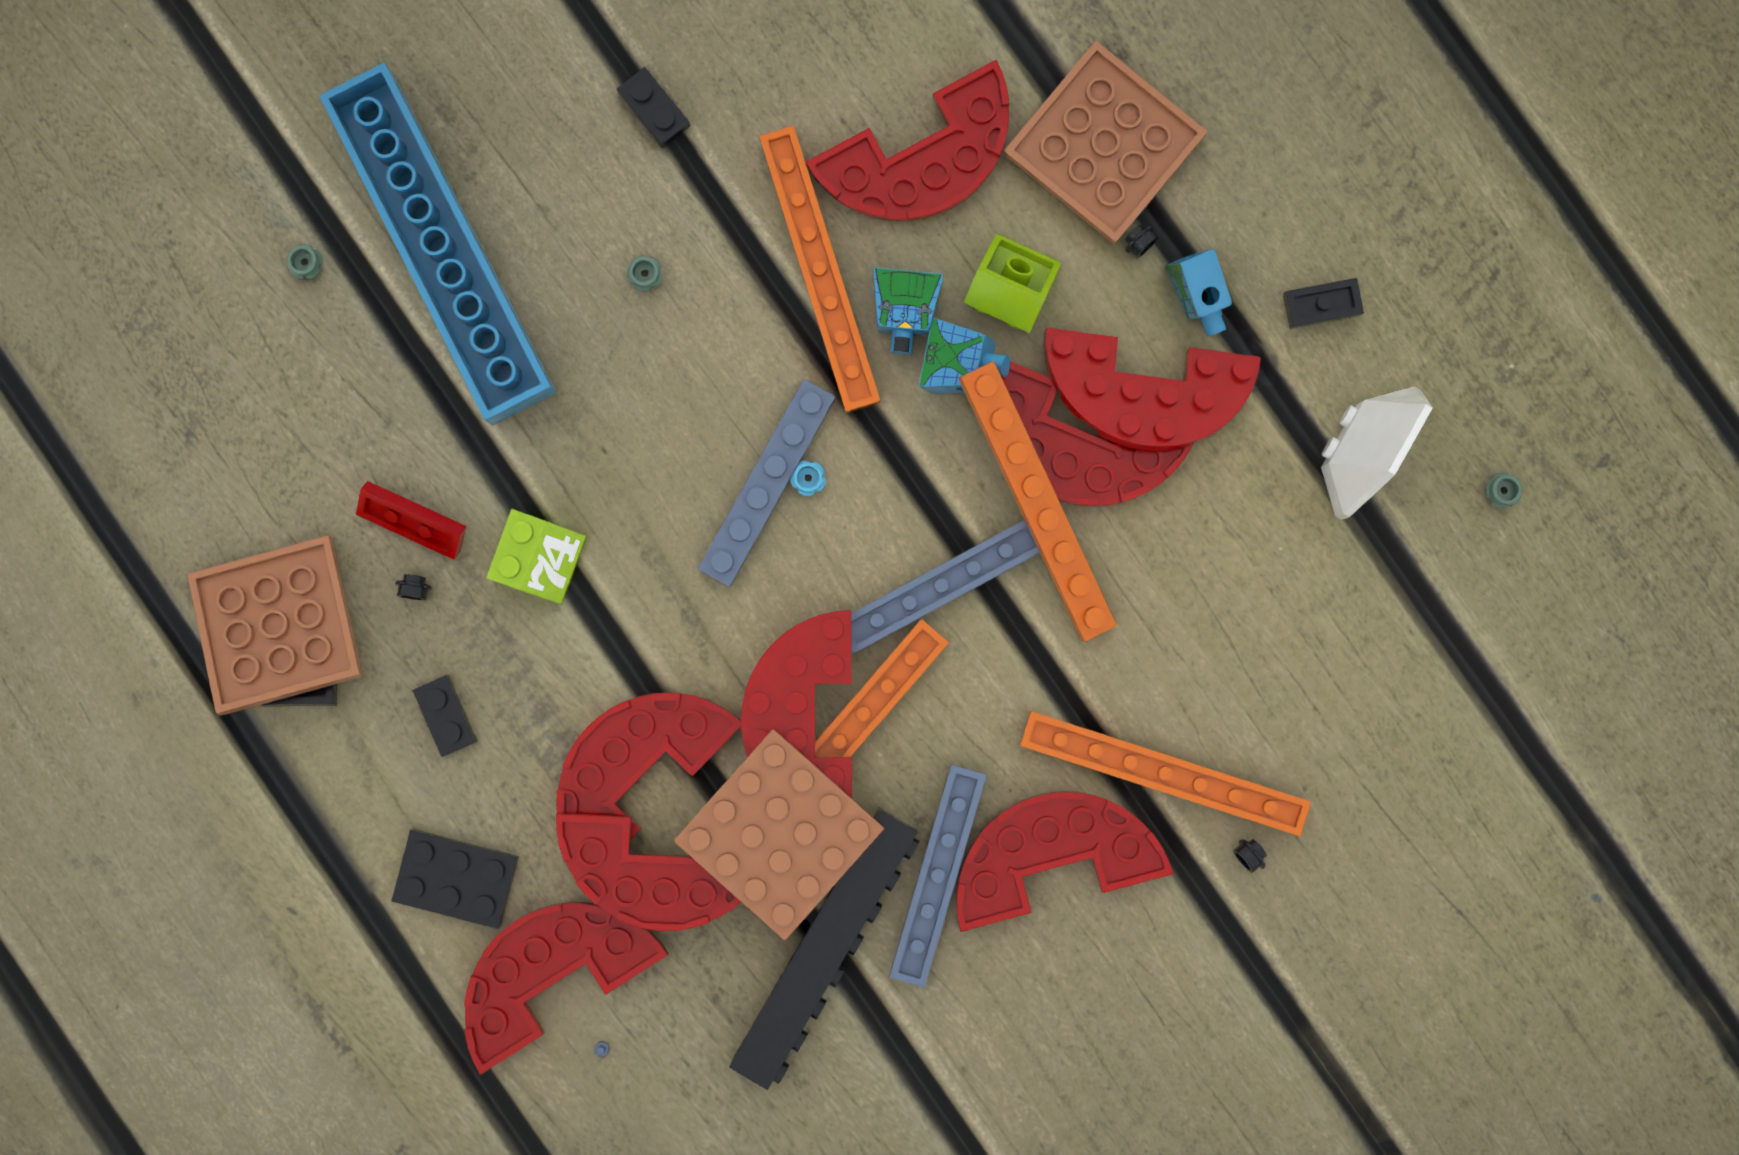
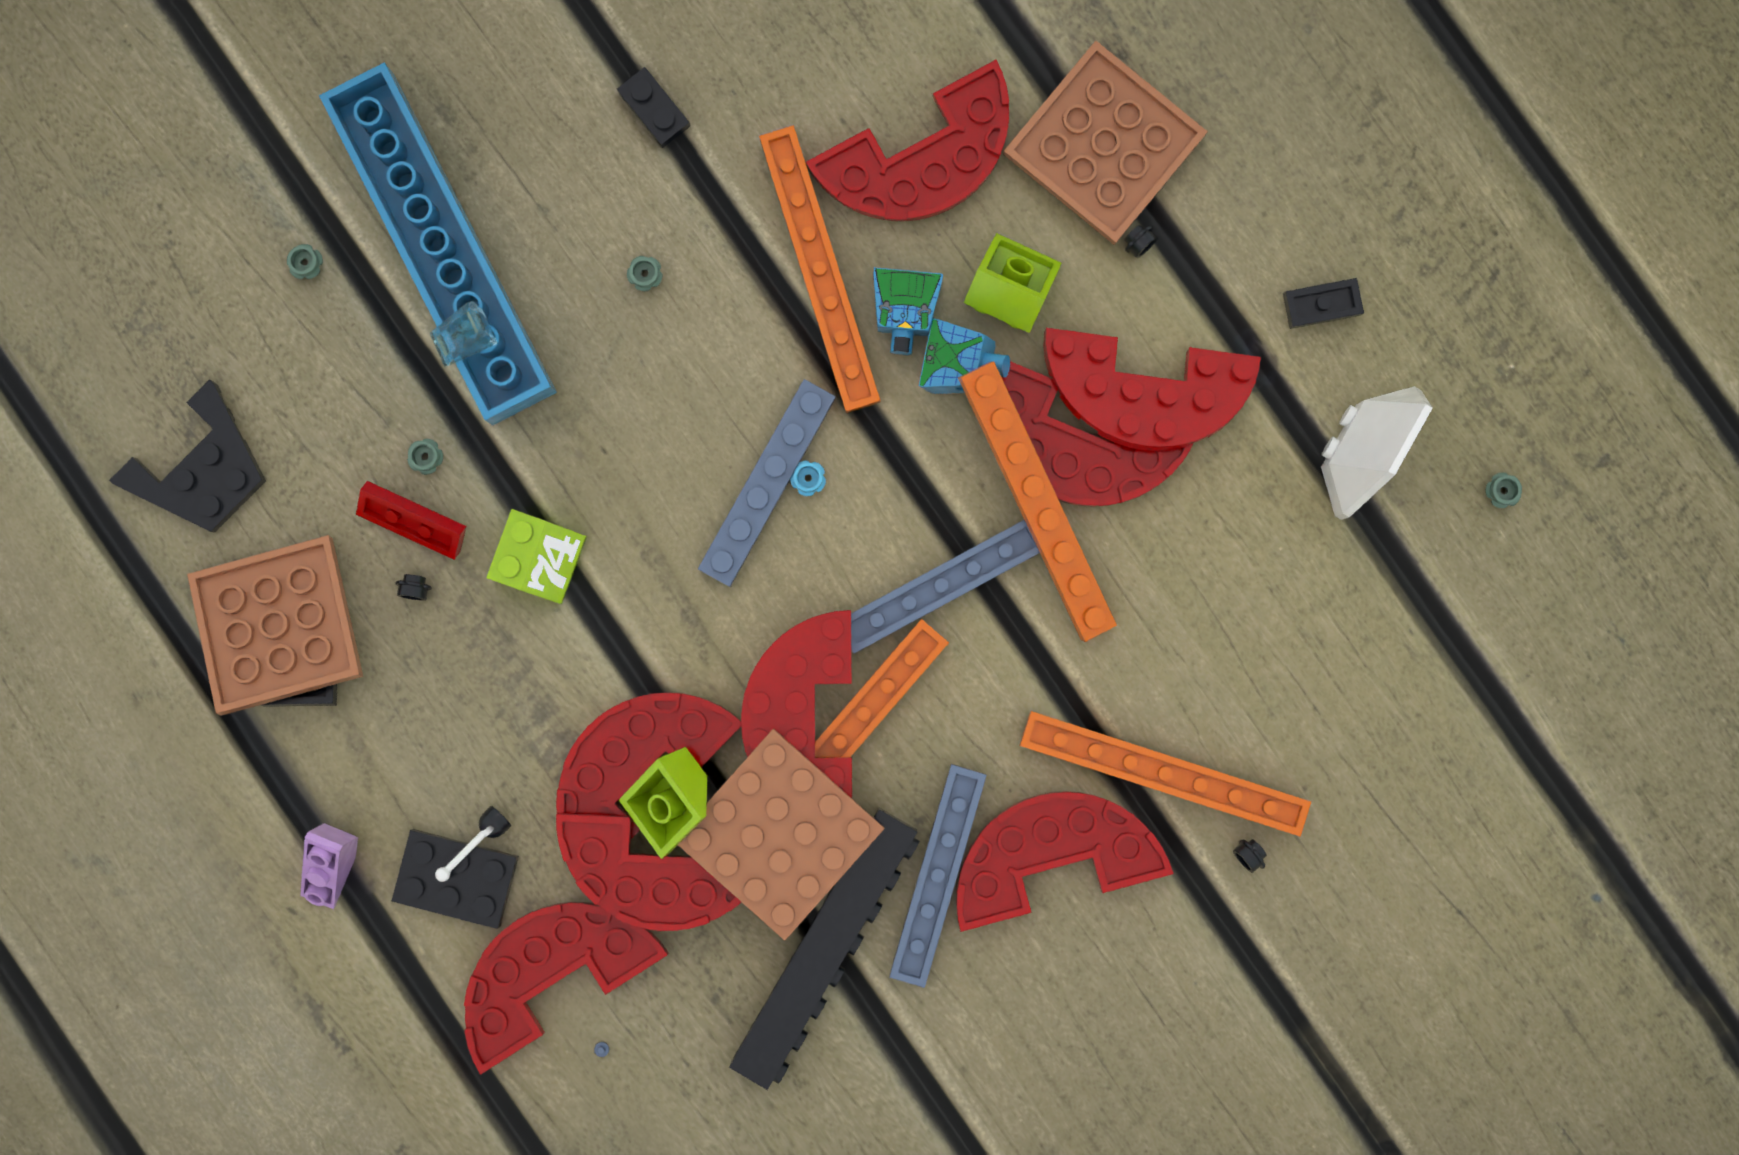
(210, 479): none -> black wing
(326, 864): none -> lavender slope
(415, 454): none -> sand green plate
(444, 715): black plate -> none
(463, 334): none -> clear light blue slope
(491, 825): none -> hinge
(668, 800): none -> lime slope
(1198, 274): dark azure torso -> none

